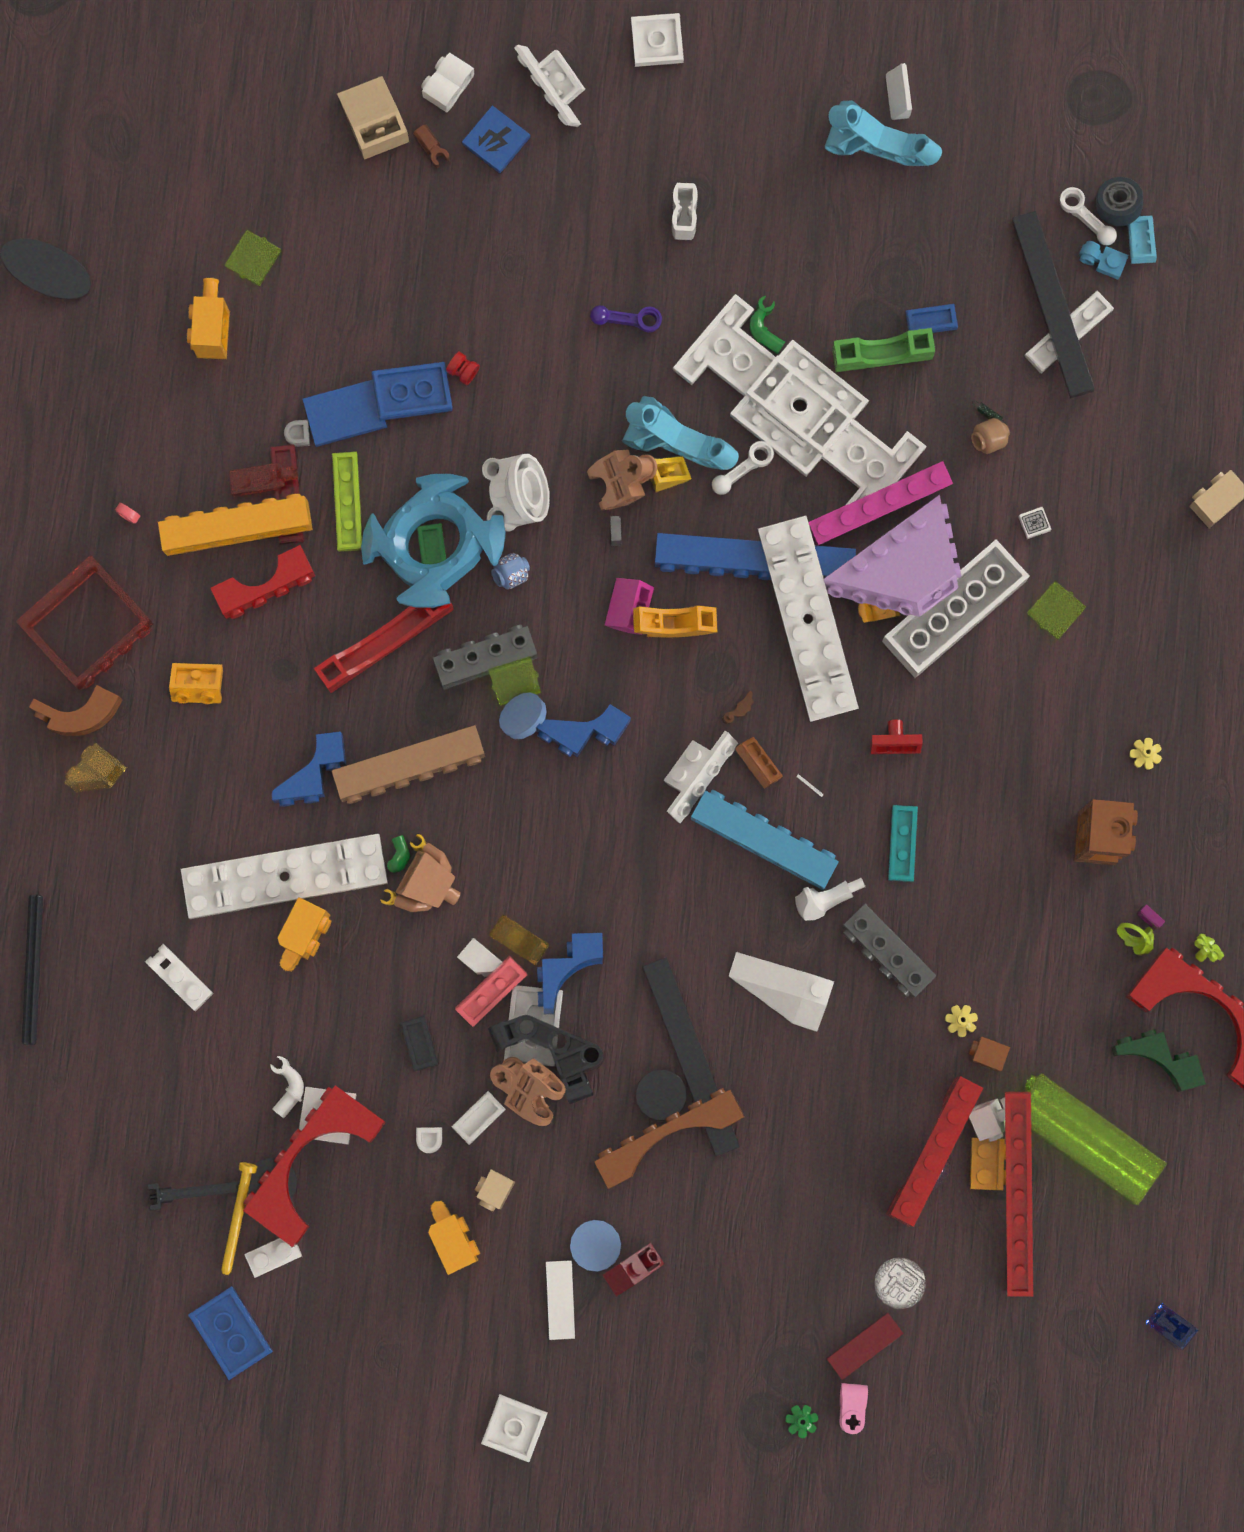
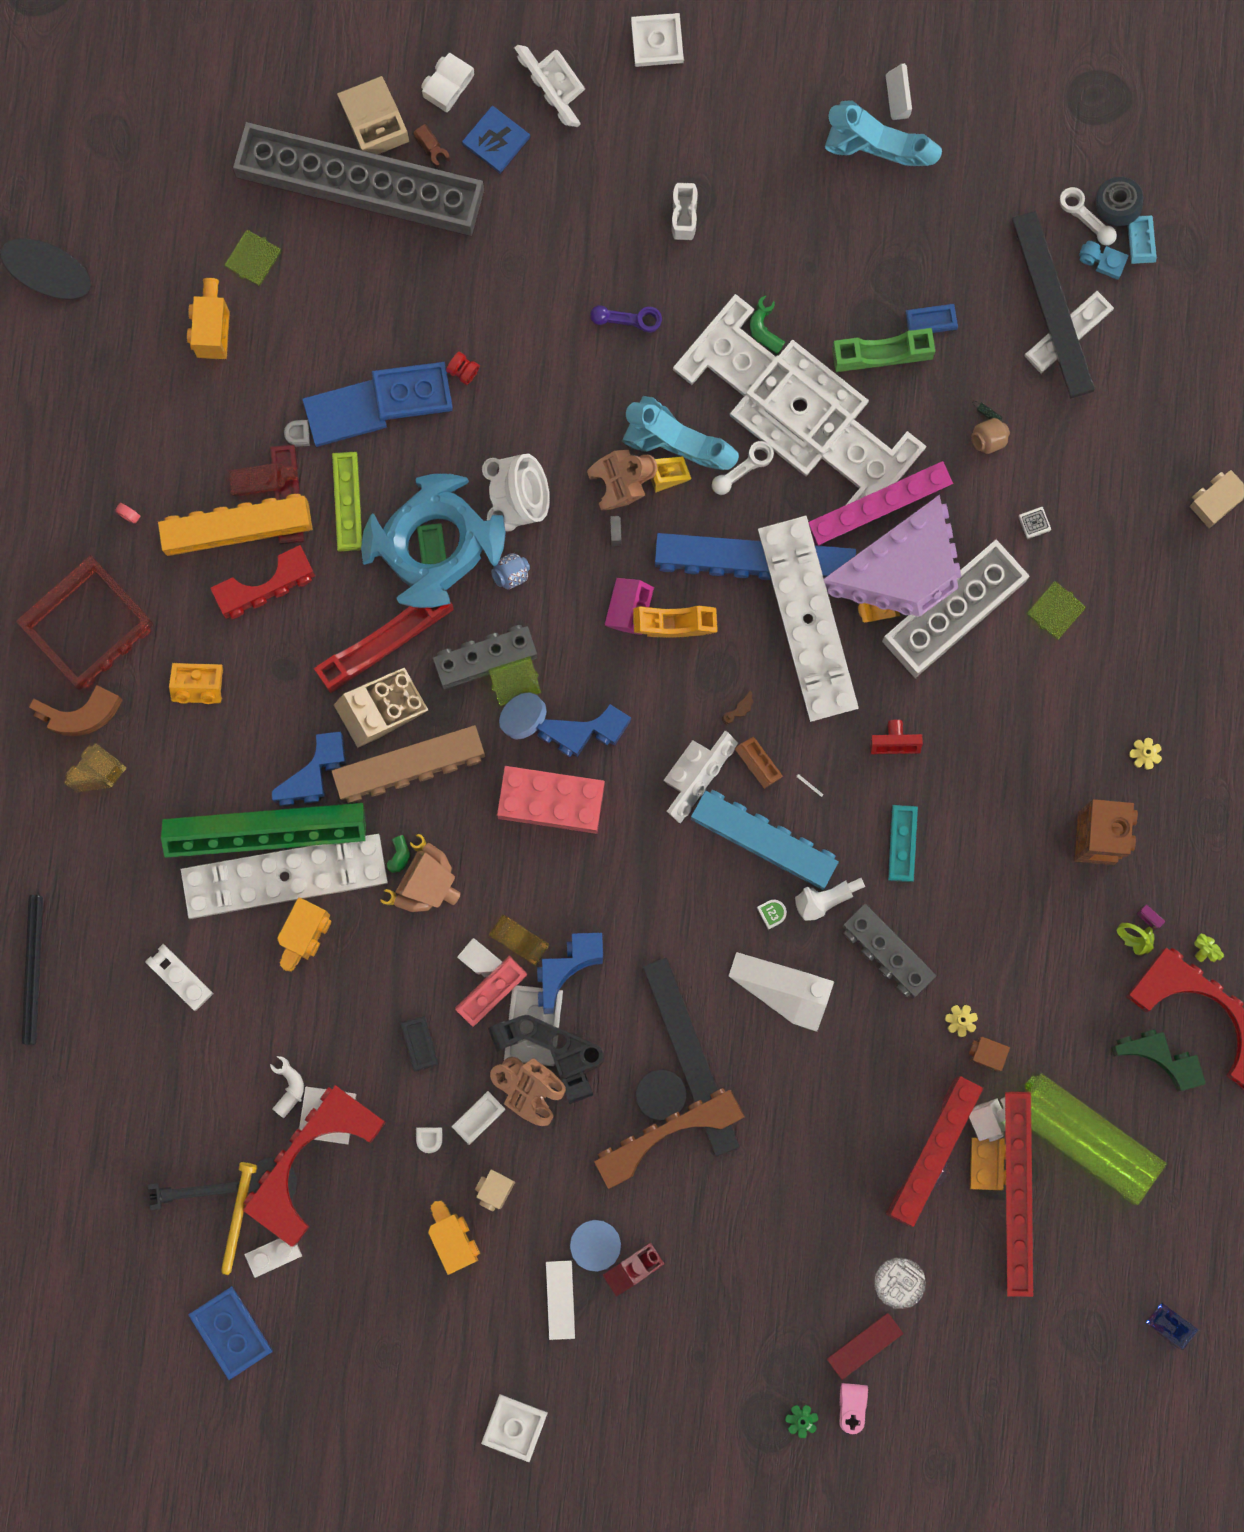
(263, 830): none -> green brick
(358, 178): none -> flat silver brick
(380, 707): none -> tan slope
(551, 799): none -> coral brick
(772, 913): none -> tile

